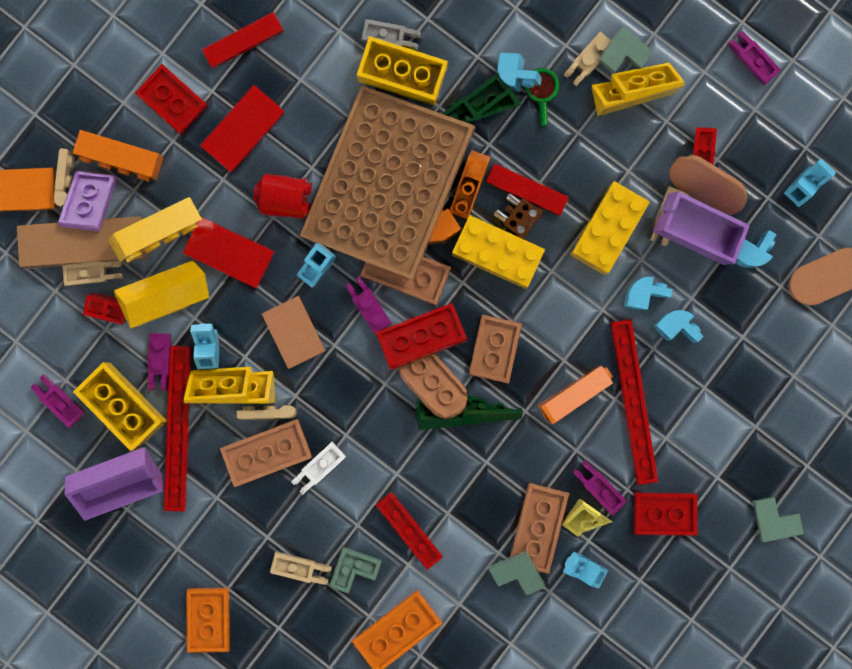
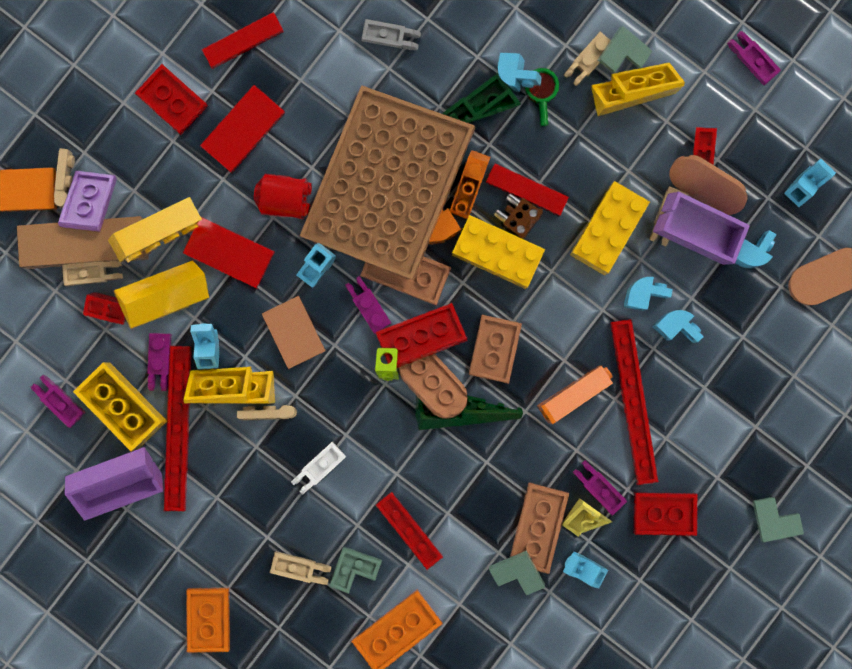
(117, 155): orange brick -> none
(266, 452): nougat plate -> none
(387, 371): none -> lime bracket
(402, 71): yellow brick -> none

